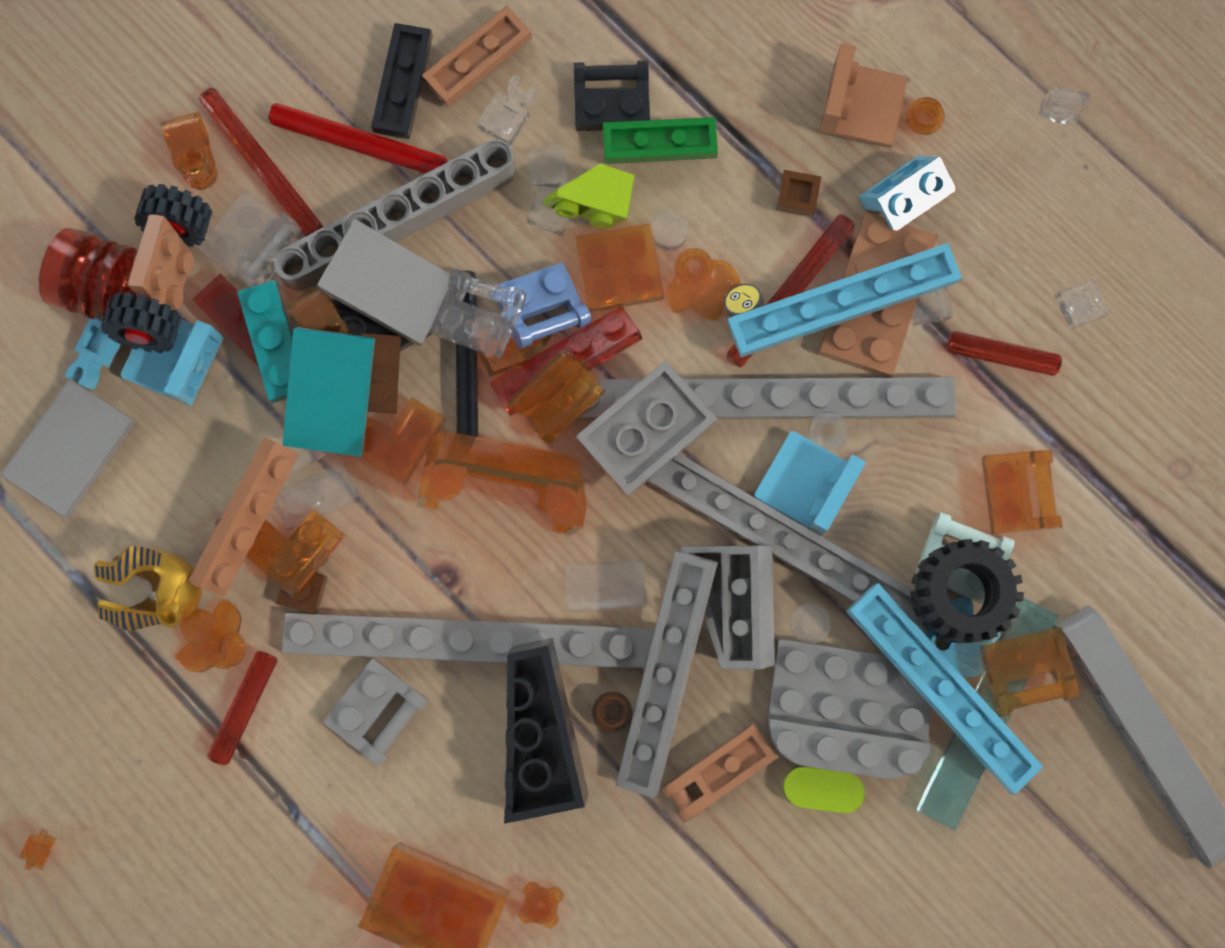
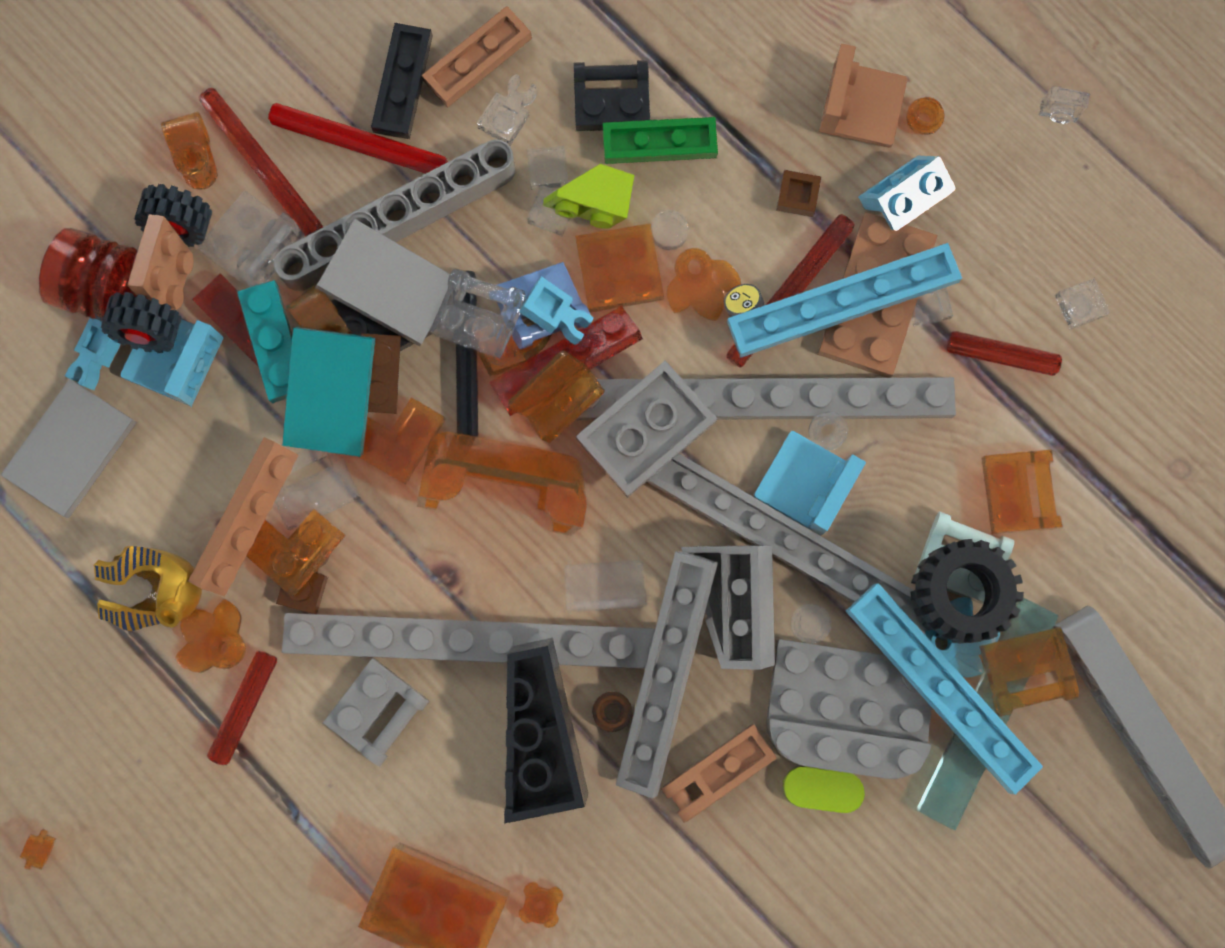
(550, 309): none -> medium azure plate

